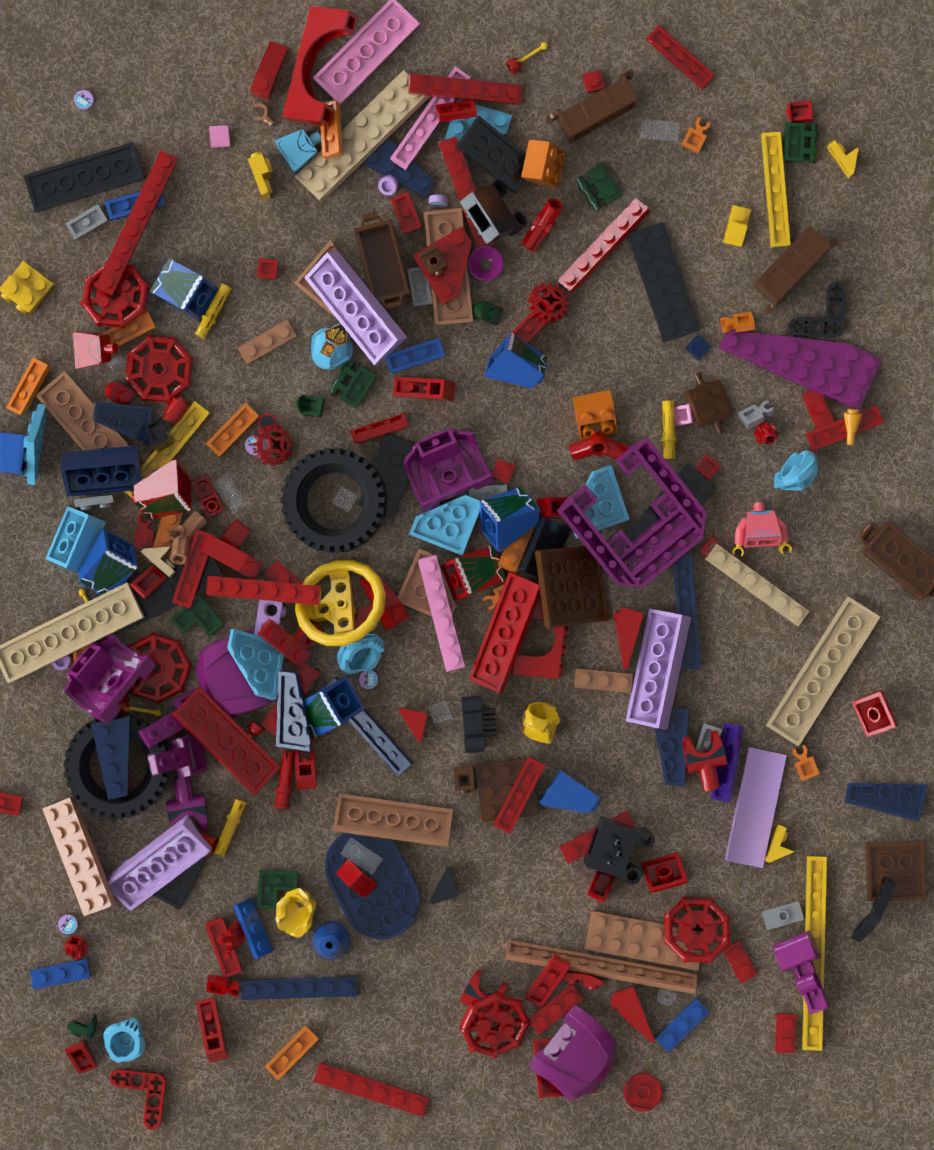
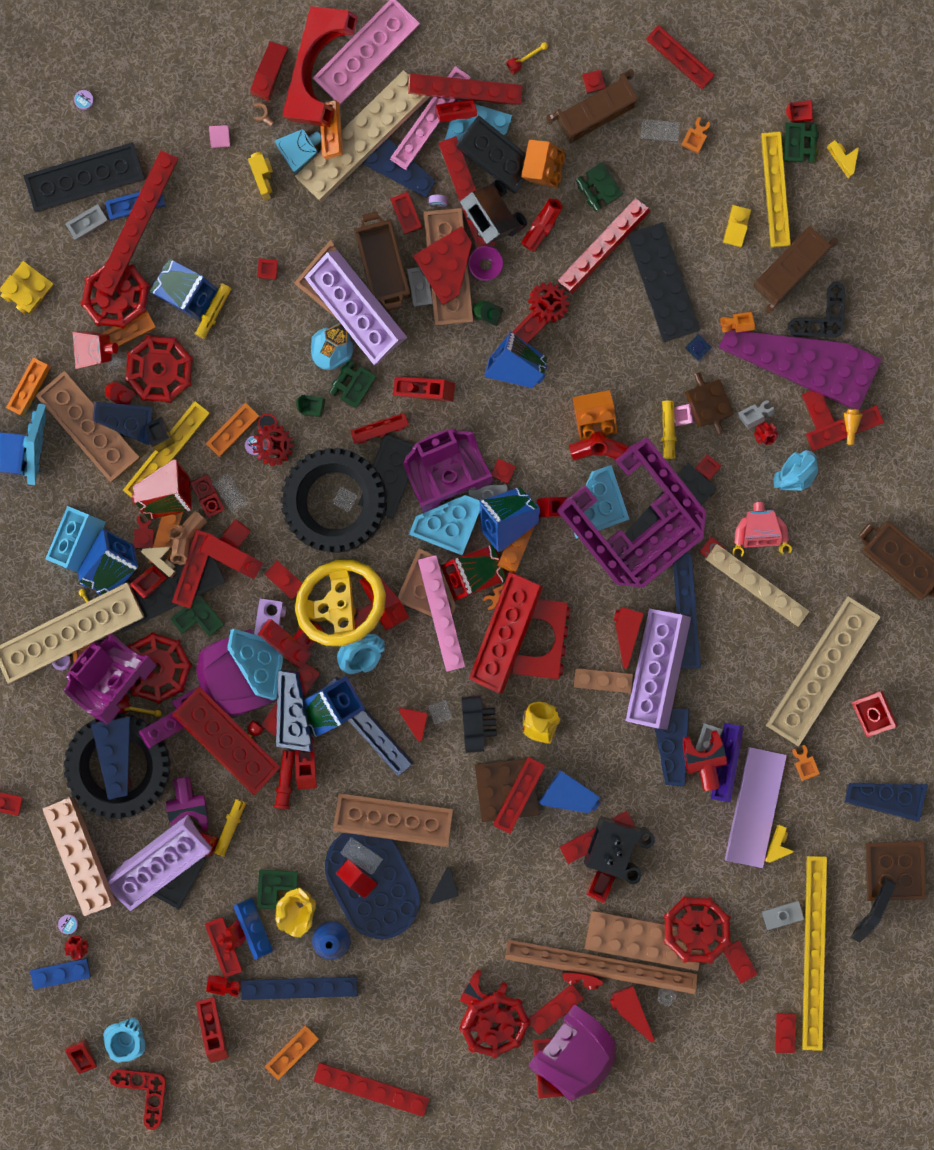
(79, 1029): dark green plate -> none
(101, 470): dark blue slope -> none
(102, 501): light grey plate -> none
(175, 410): red brick -> none
(186, 757): magenta plate -> none
(264, 590): red plate -> none
(267, 342): nougat plate -> none
(368, 679): tile -> none
(388, 185): lavender tile -> none
(414, 356): blue plate -> none
(427, 255): reddish brown brick -> none
(464, 771): reddish brown brick -> none
(547, 536): black tile -> none
(547, 980): red plate -> none
(571, 587): reddish brown plate -> none
(637, 1089): red tile -> none
(664, 872): red slope -> none
(682, 1025): blue plate -> none
(799, 955): magenta plate -> none

